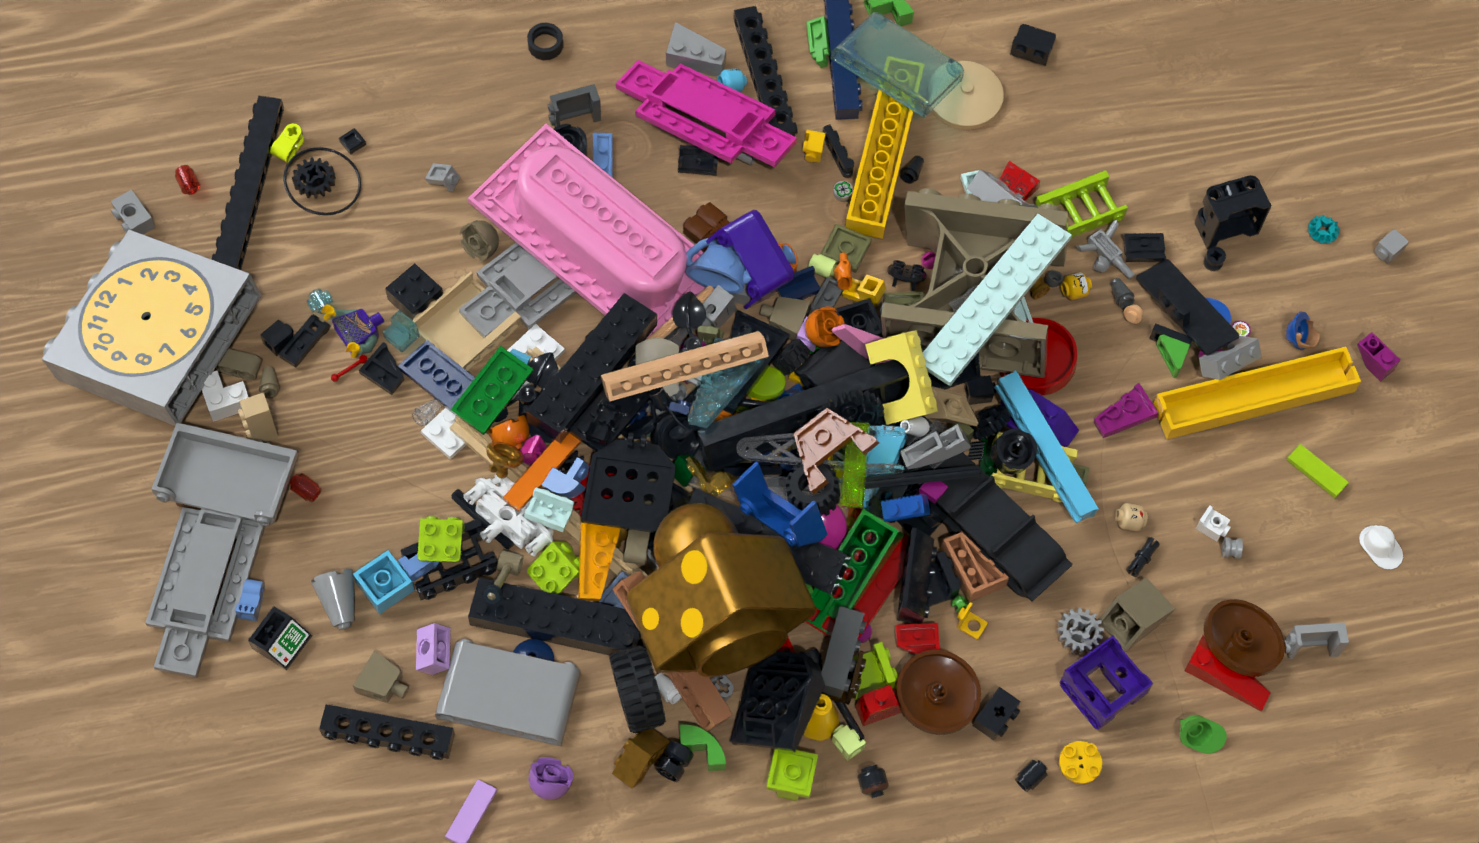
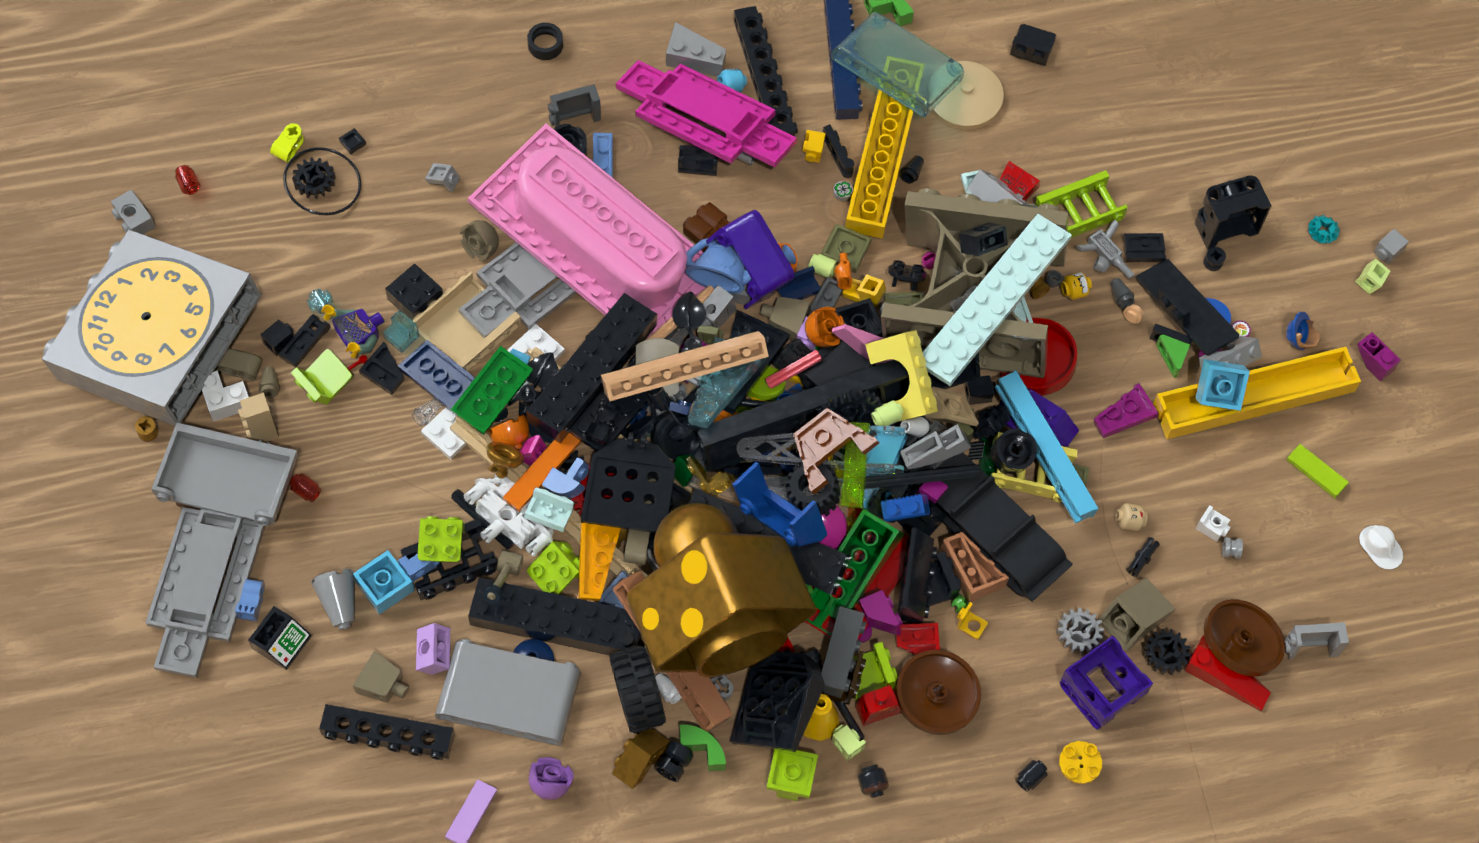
(149, 433): none -> pearl gold wheel
(249, 182): black brick -> none
(323, 377): none -> bracket
(793, 369): none -> coral axle
(818, 40): bright green hinge -> none
(879, 613): none -> magenta slope
(887, 414): none -> yellowish green brick
(983, 239): none -> black brick
(1002, 703): black brick -> none
(1175, 657): none -> black gear
(1202, 734): bright green piece -> none
(1222, 384): none -> medium azure brick
(1373, 276): none -> yellowish green brick

